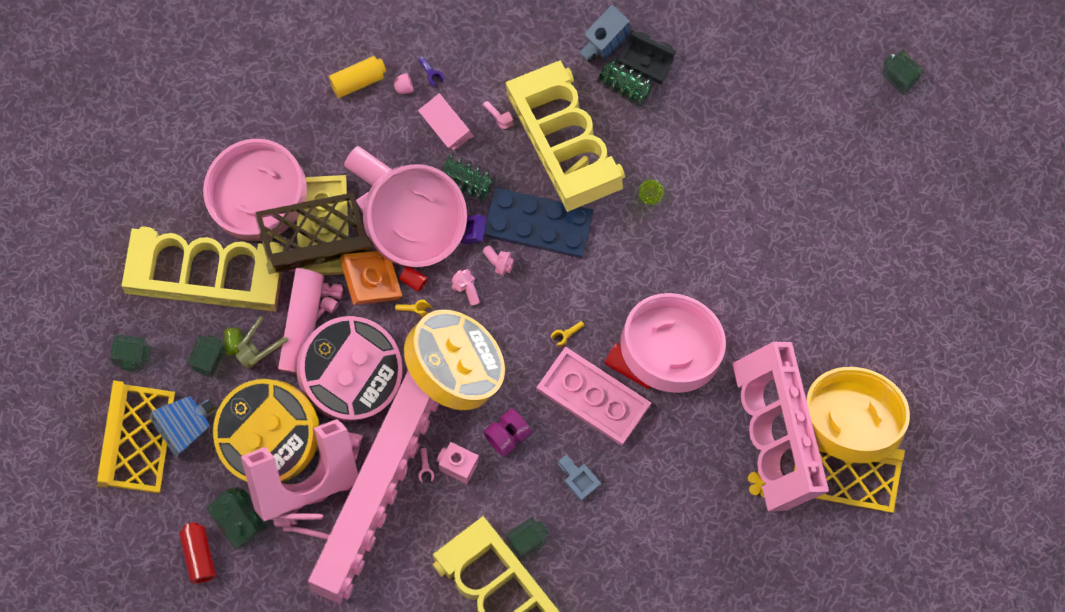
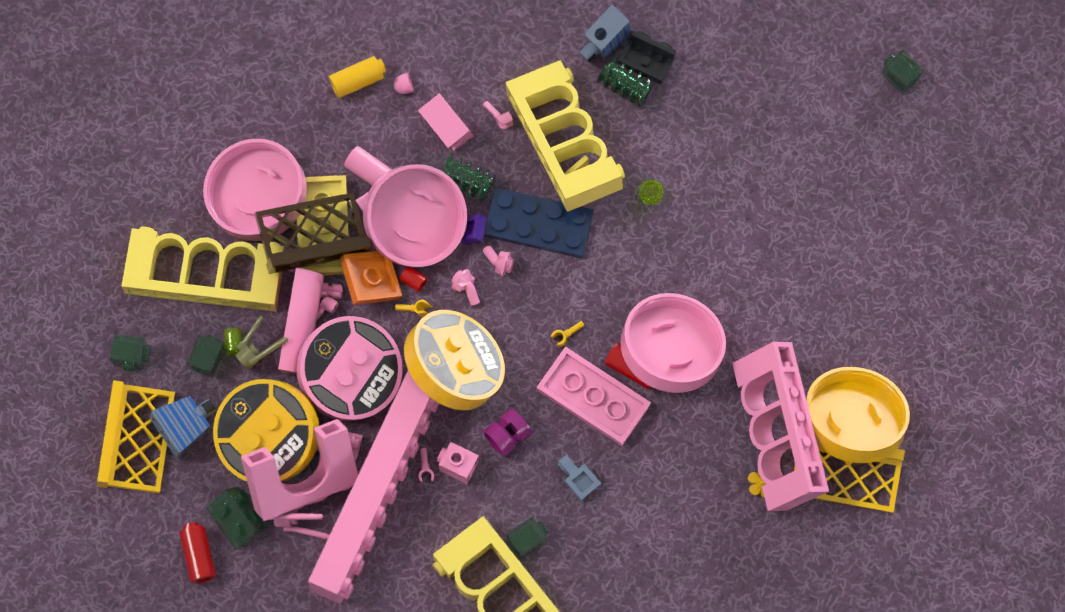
(431, 73): dark purple hand -> none

